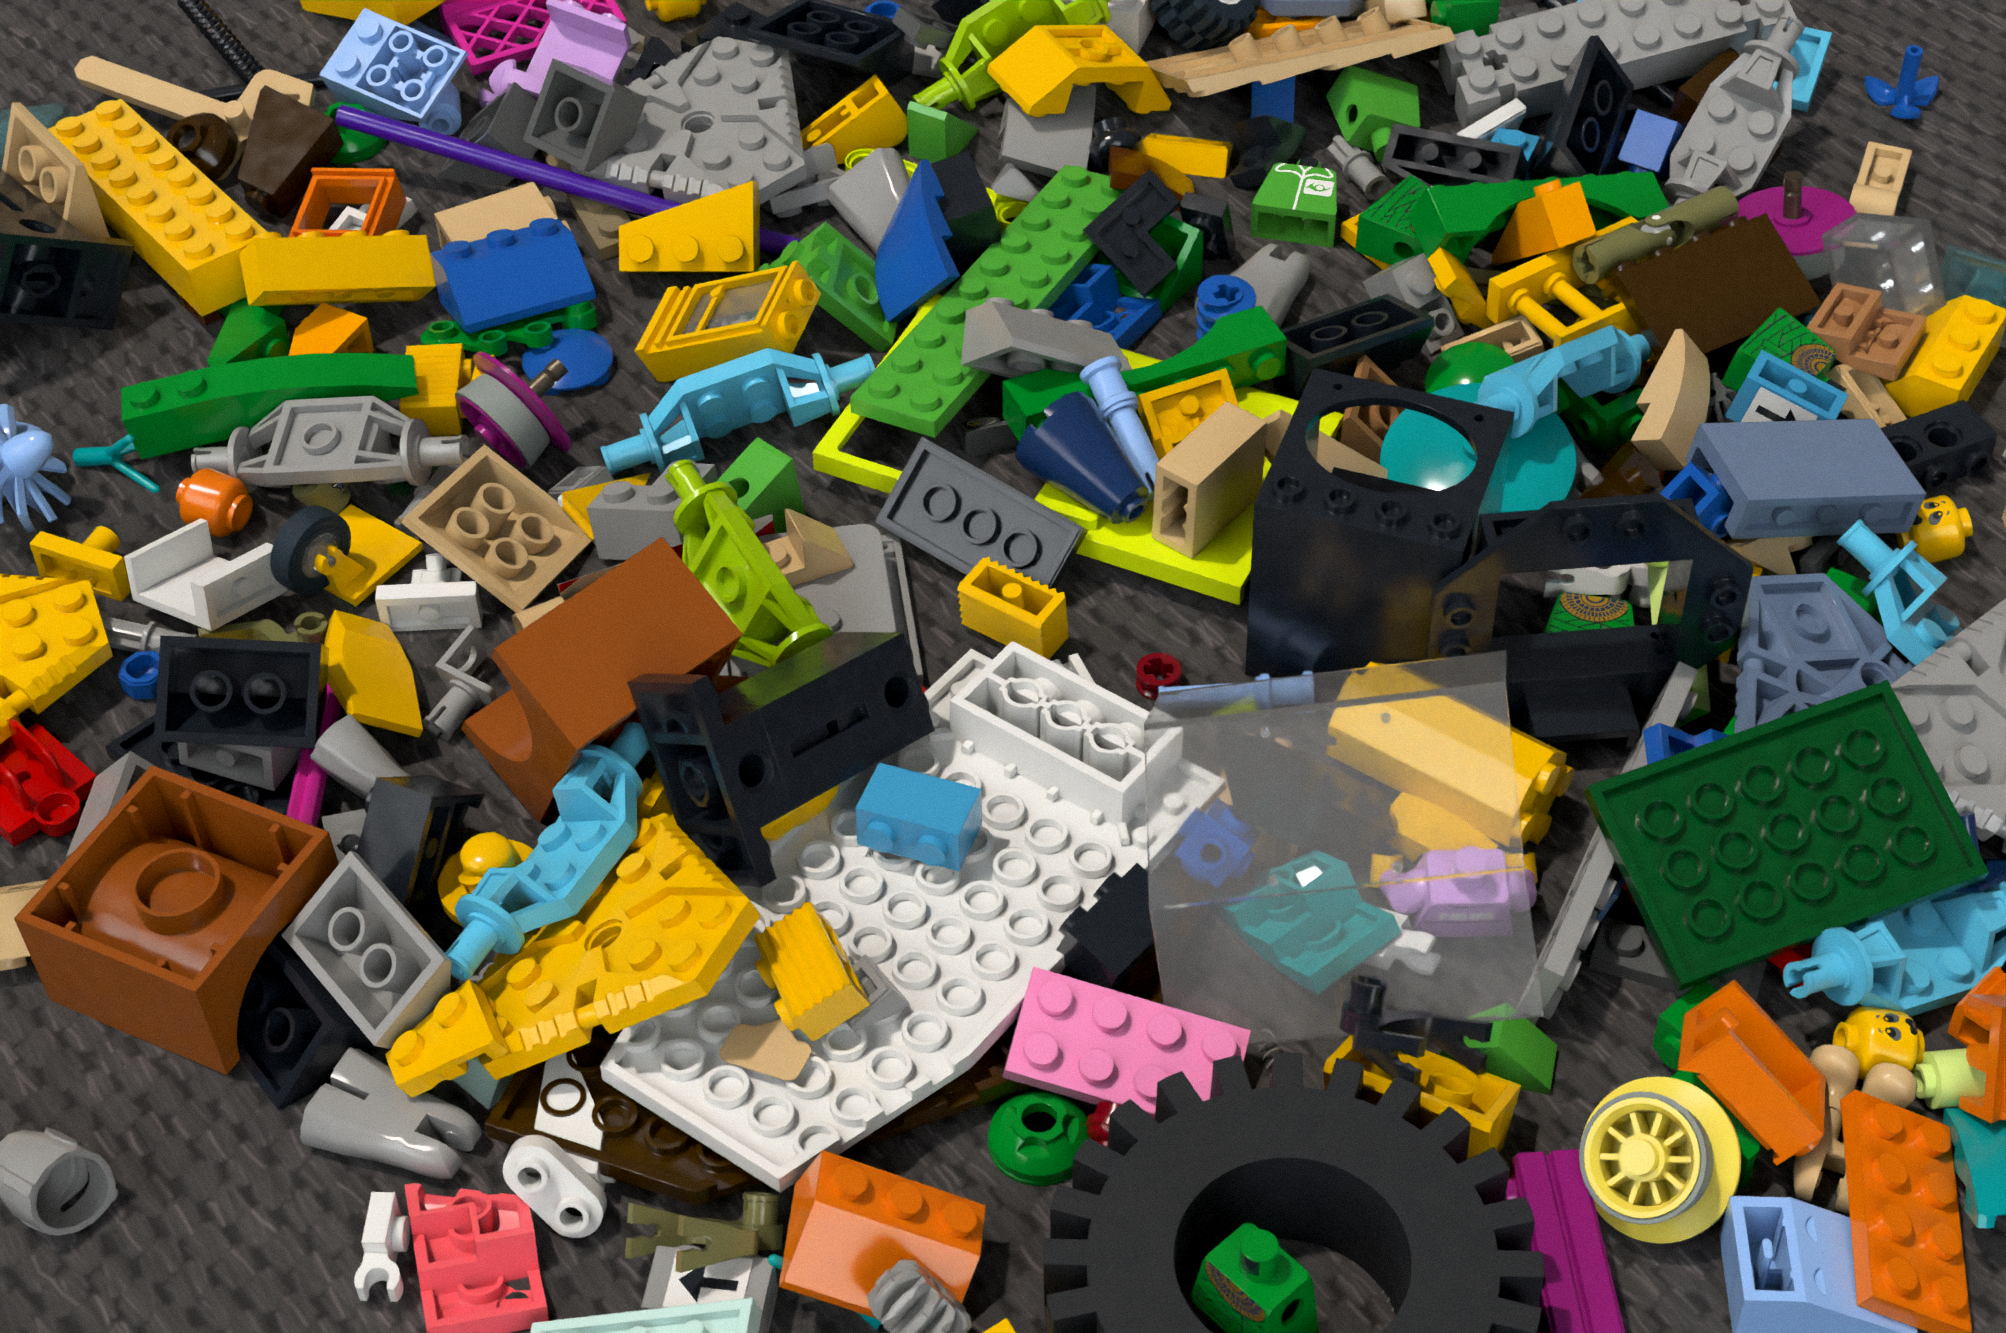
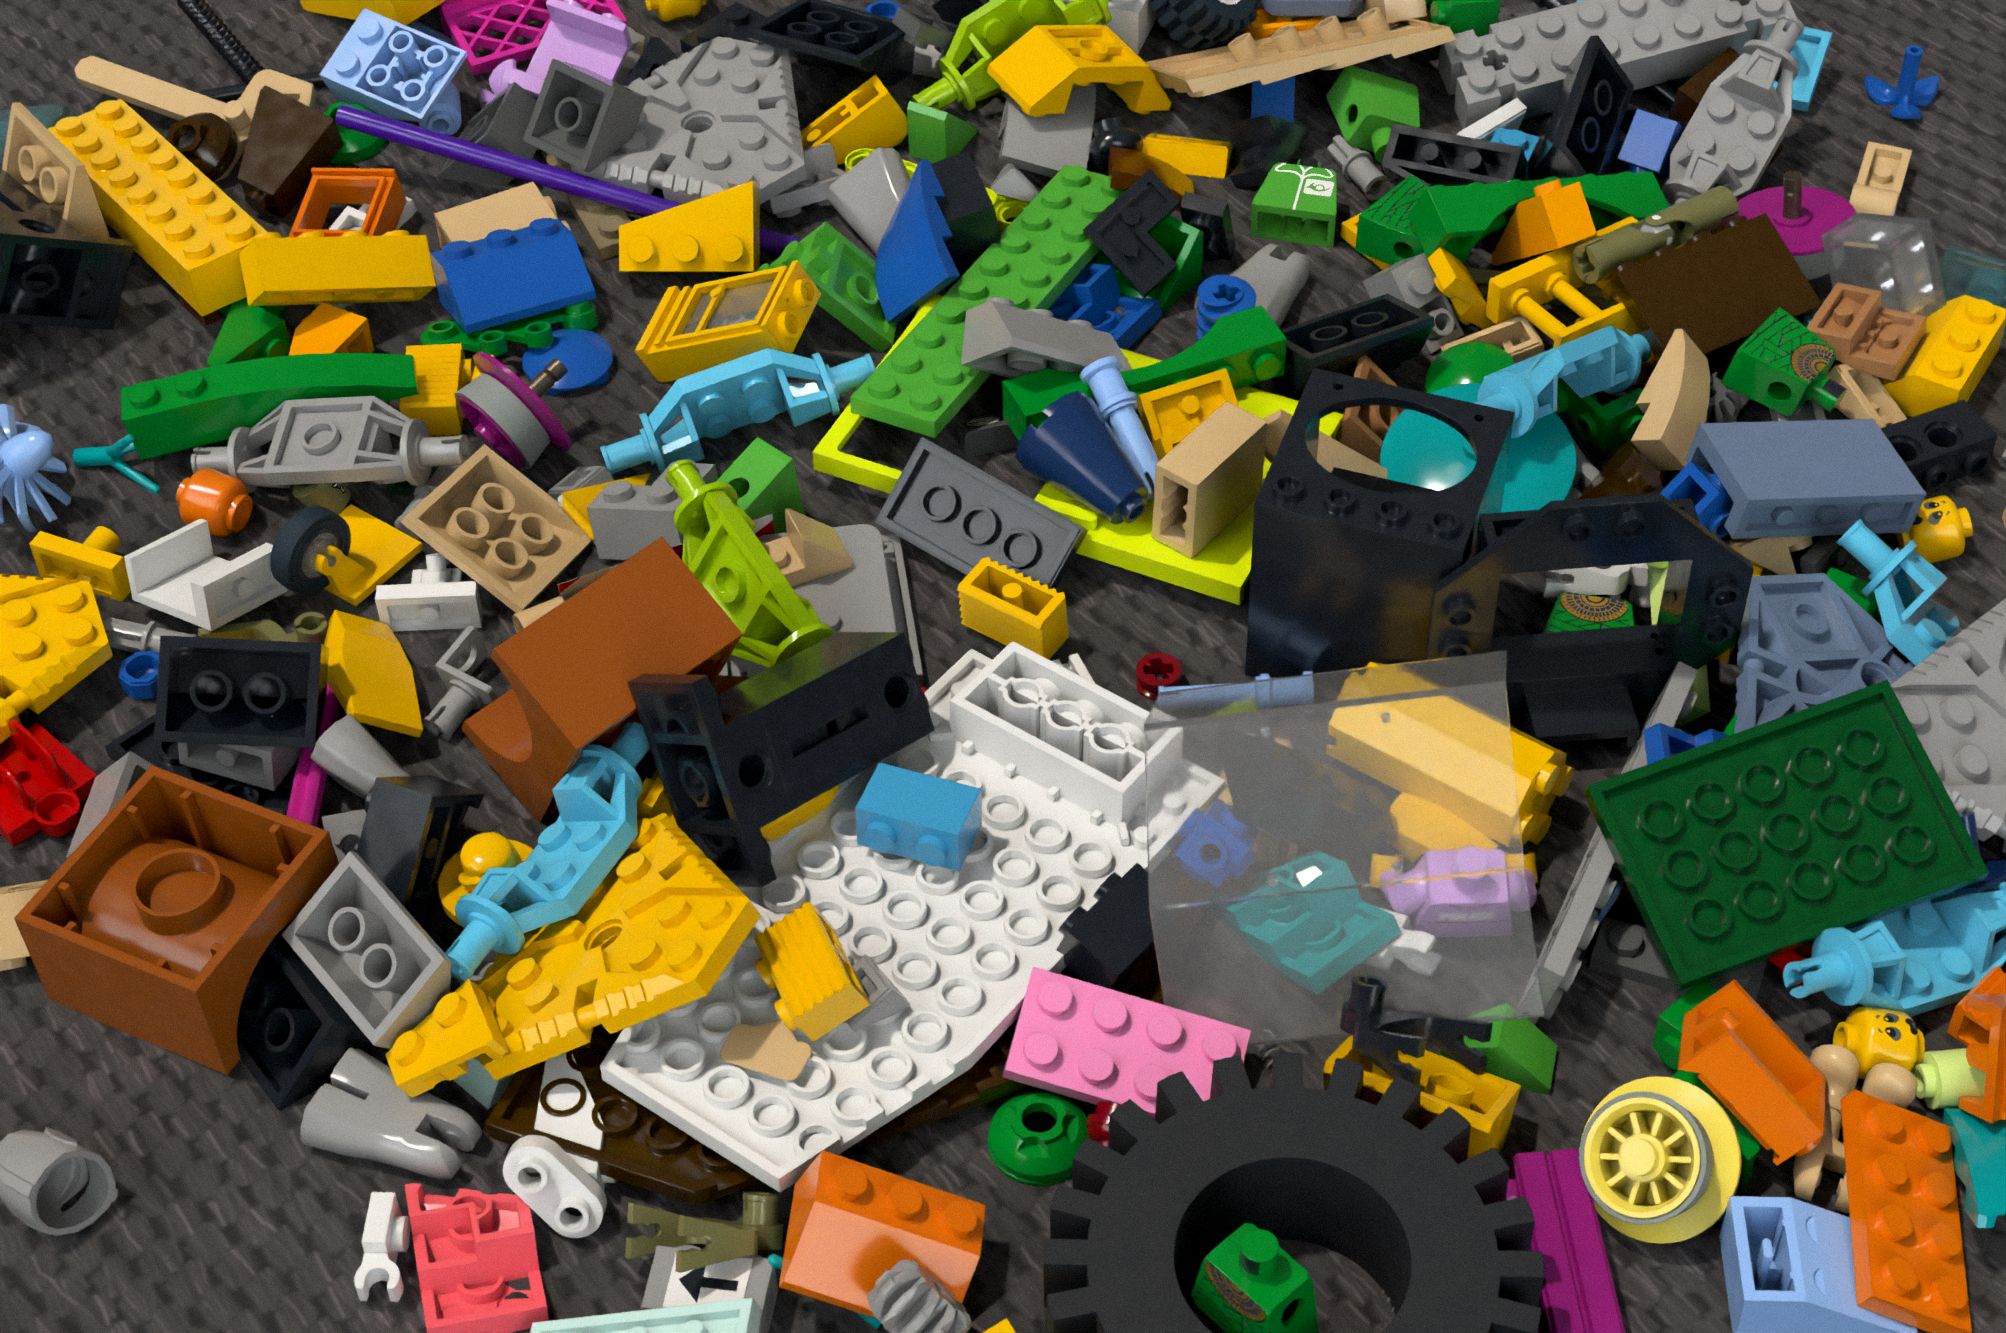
(1783, 393): dark azure brick -> none

